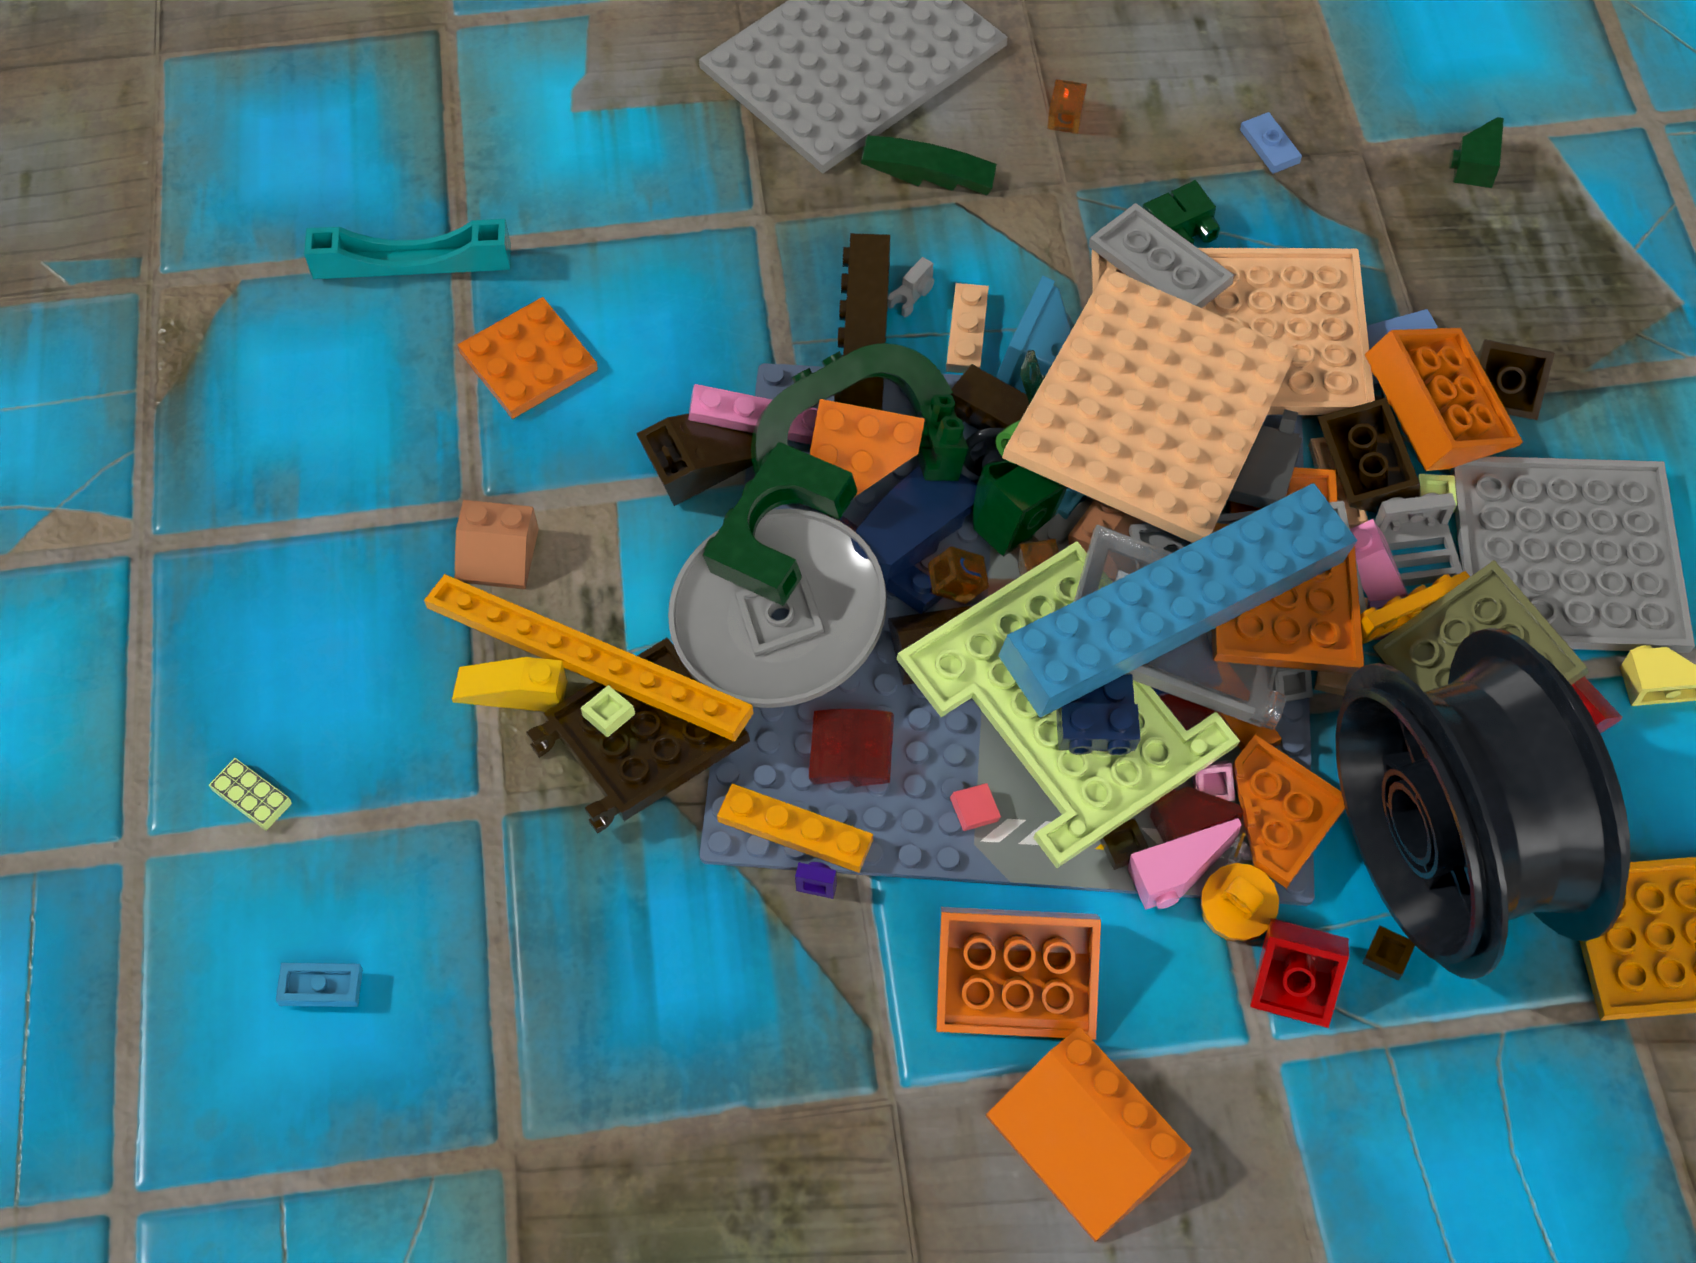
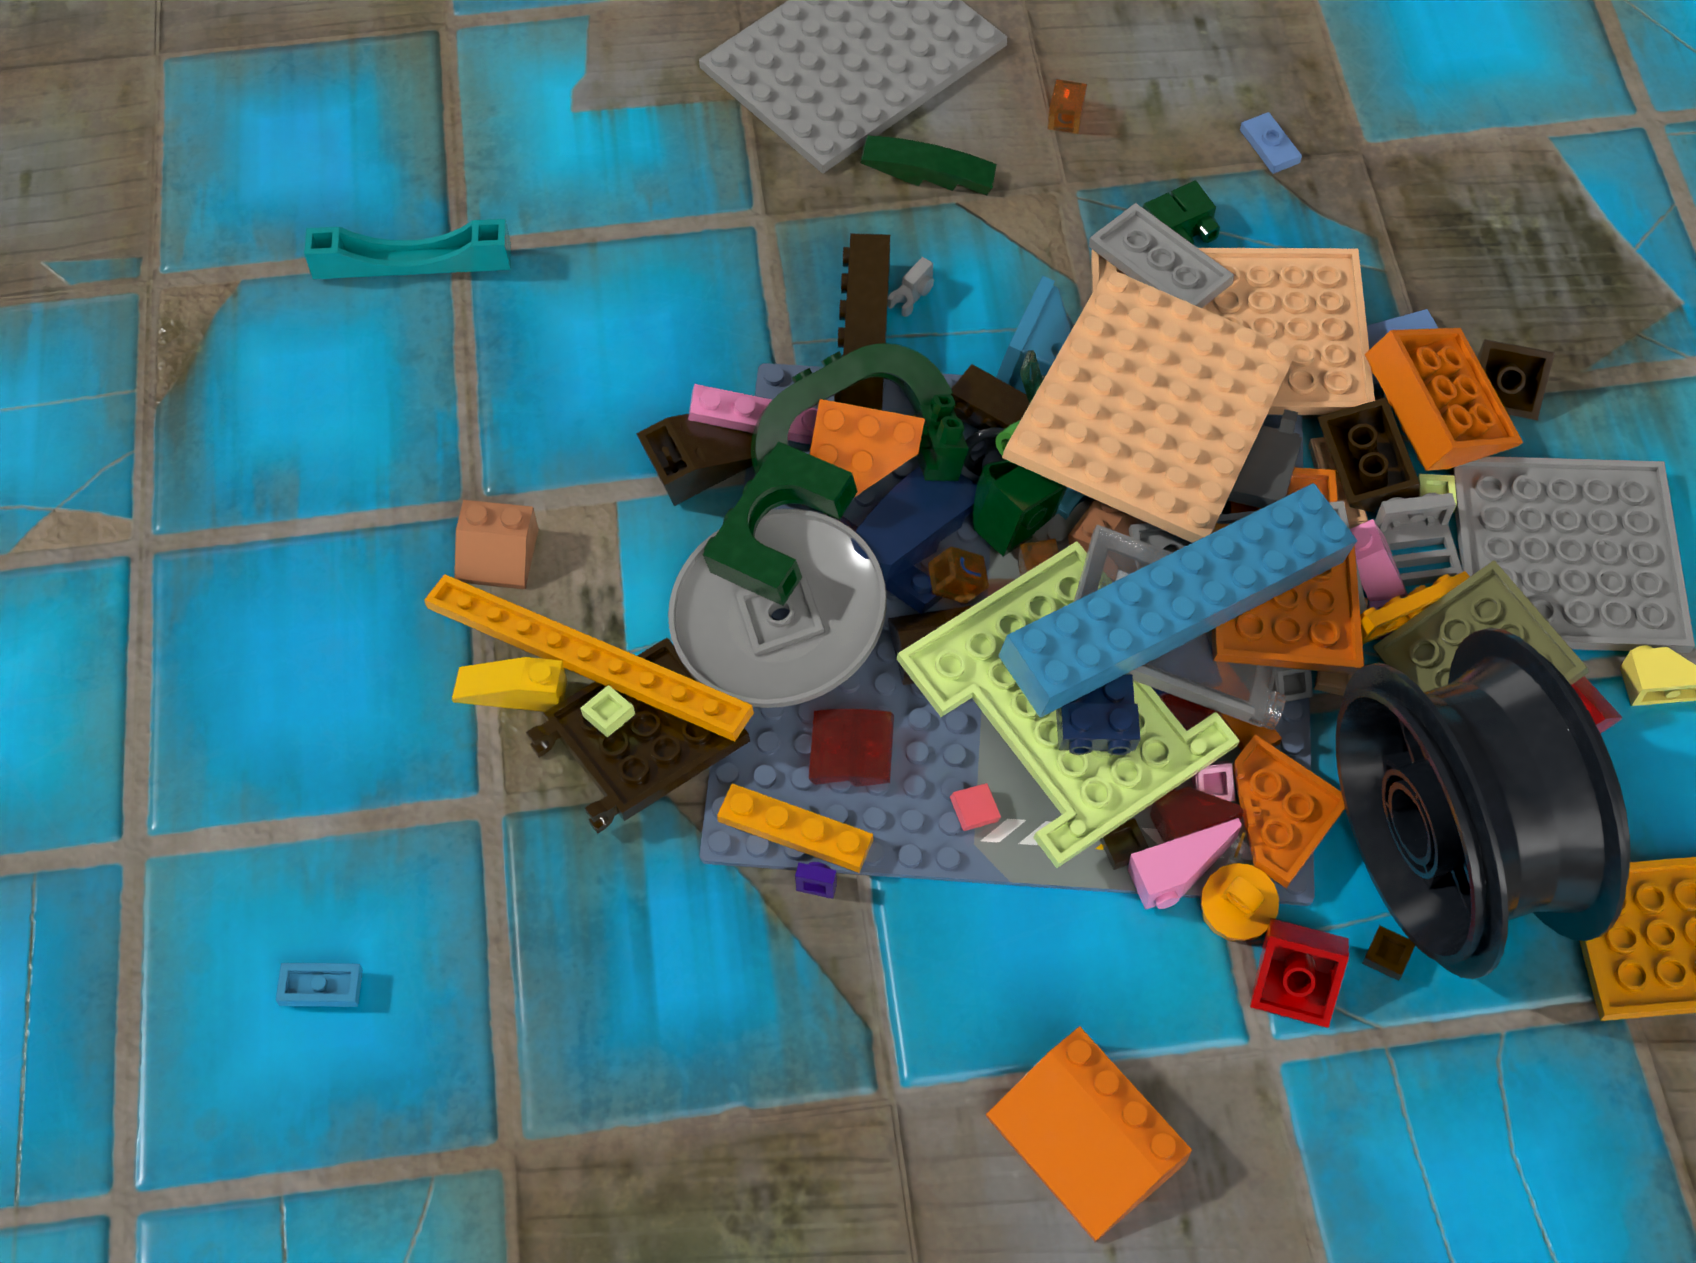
(250, 794): yellowish green tile -> none
(527, 357): orange plate -> none
(967, 327): light nougat plate -> none
(1018, 972): orange slope -> none
(1479, 155): dark green slope -> none

